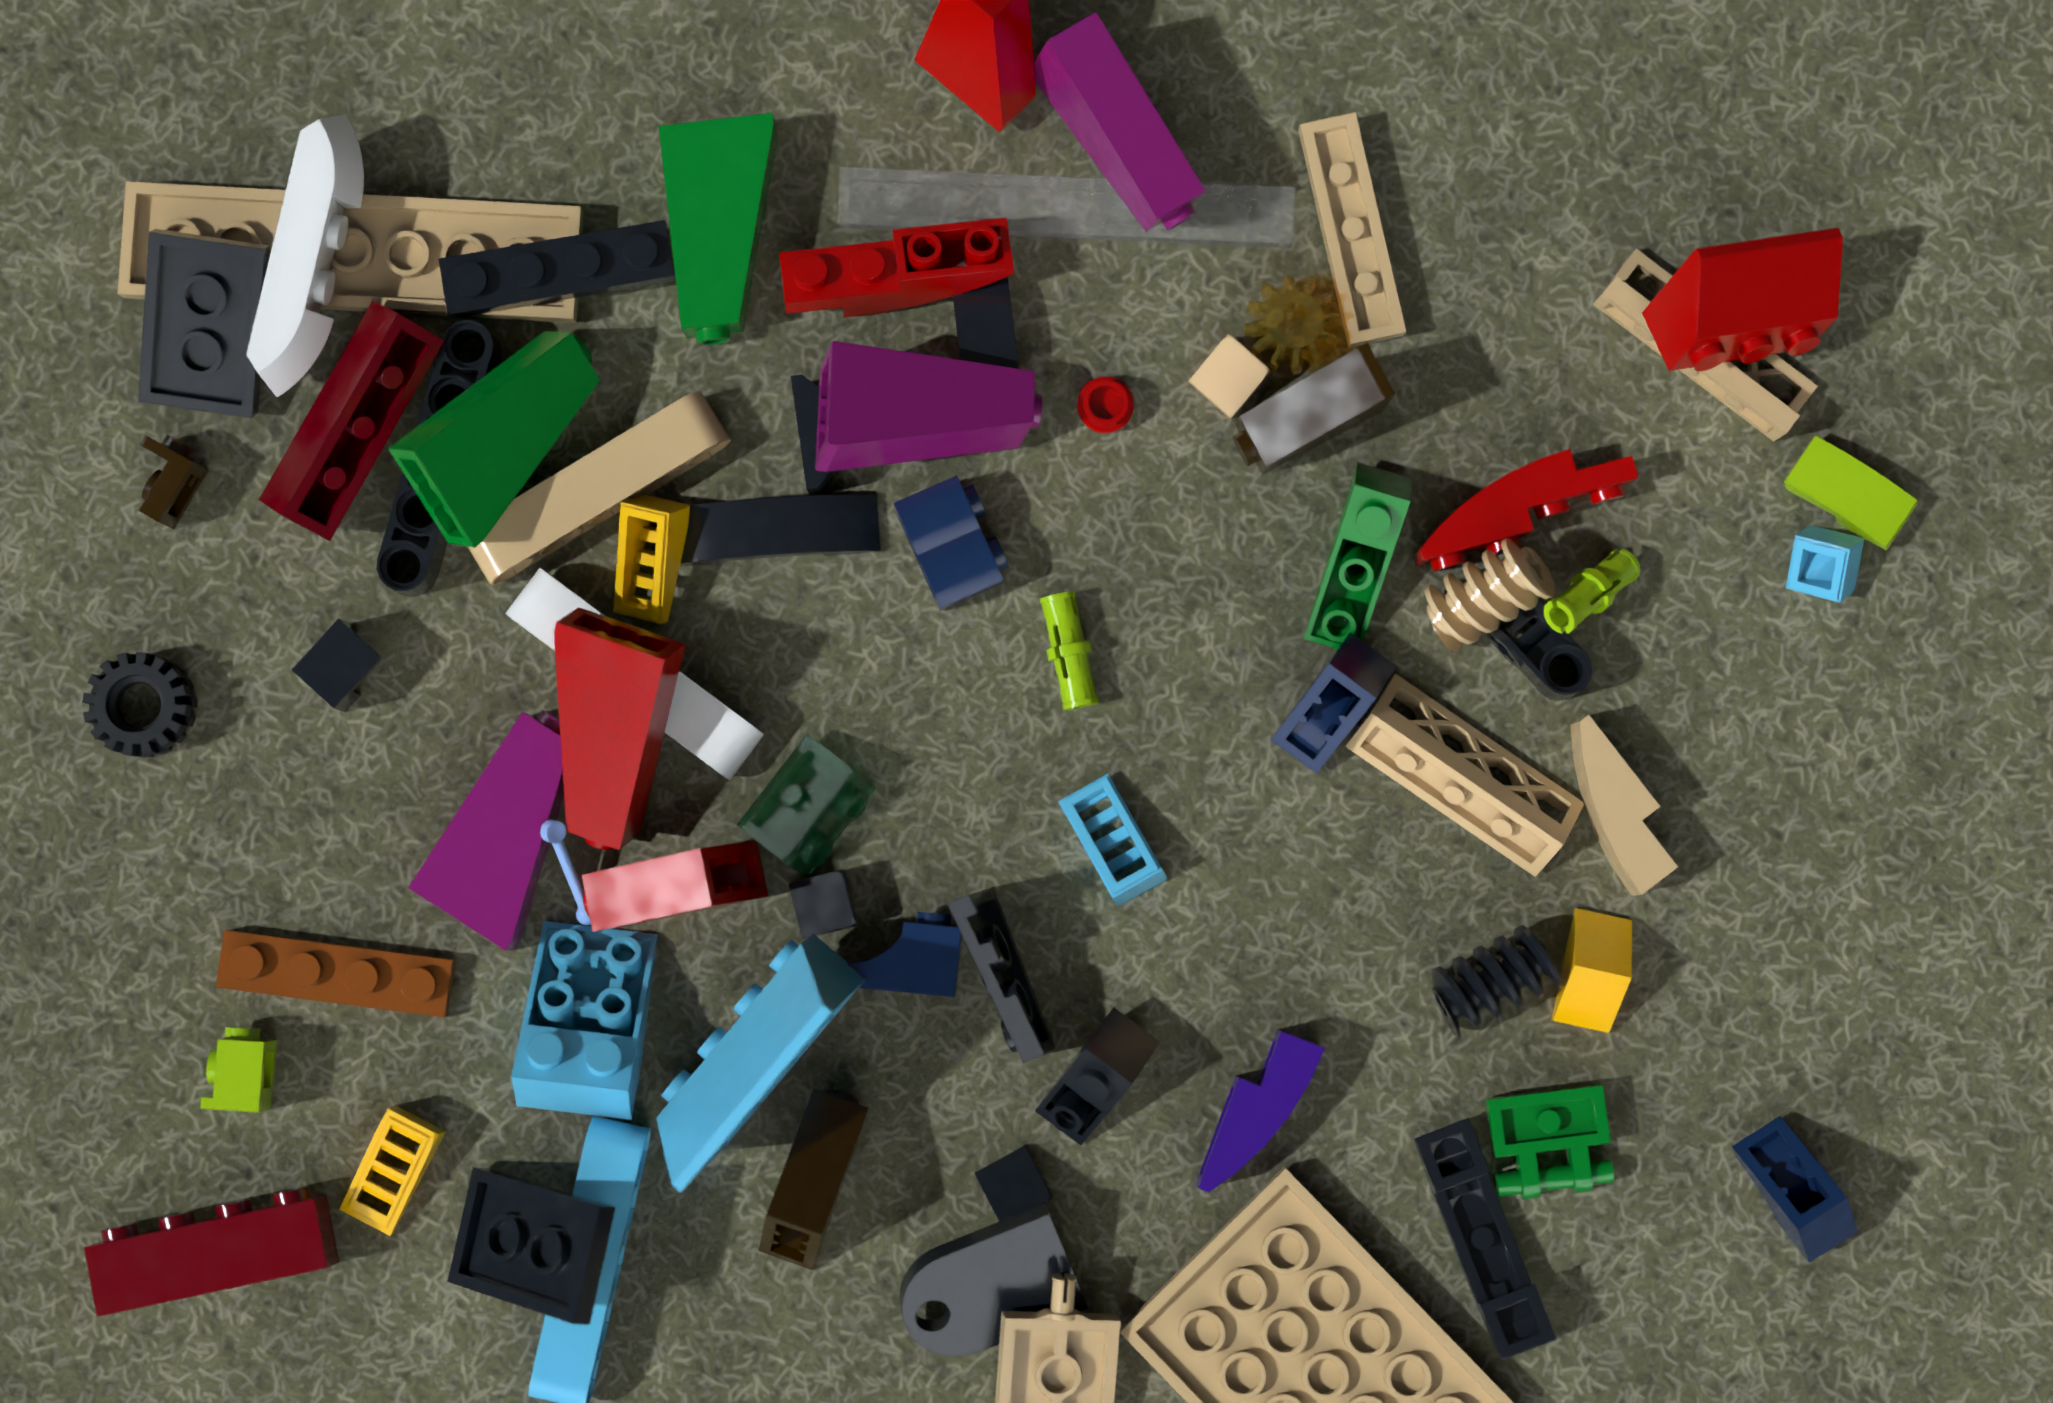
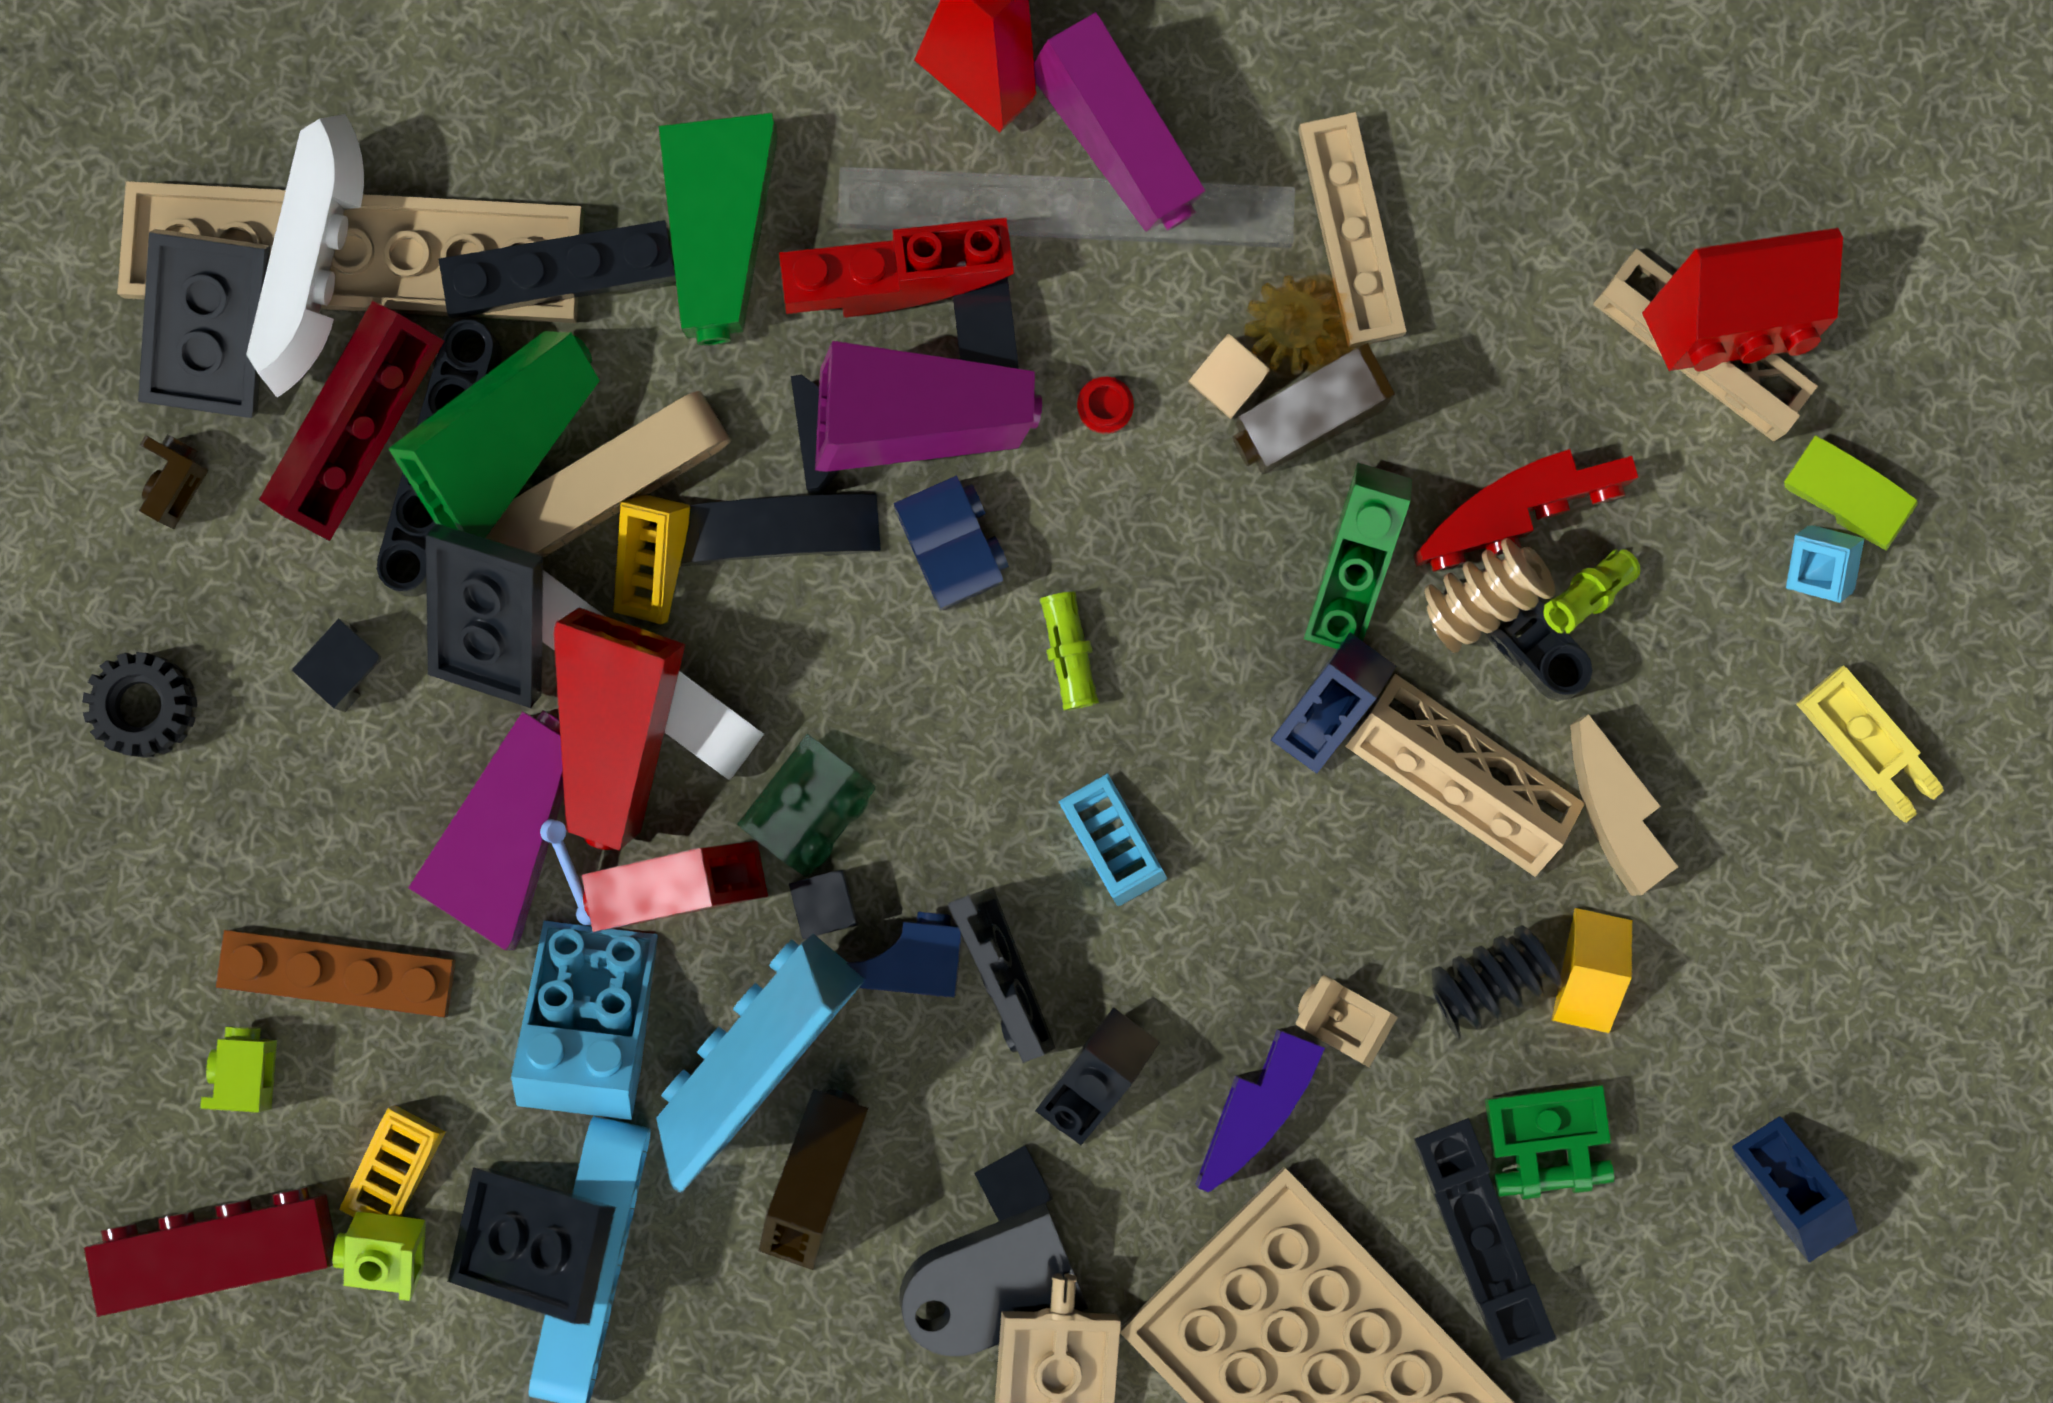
(382, 1253): none -> lime brick
(484, 615): none -> black plate
(1344, 1020): none -> tan bracket
(1868, 740): none -> light yellow hinge

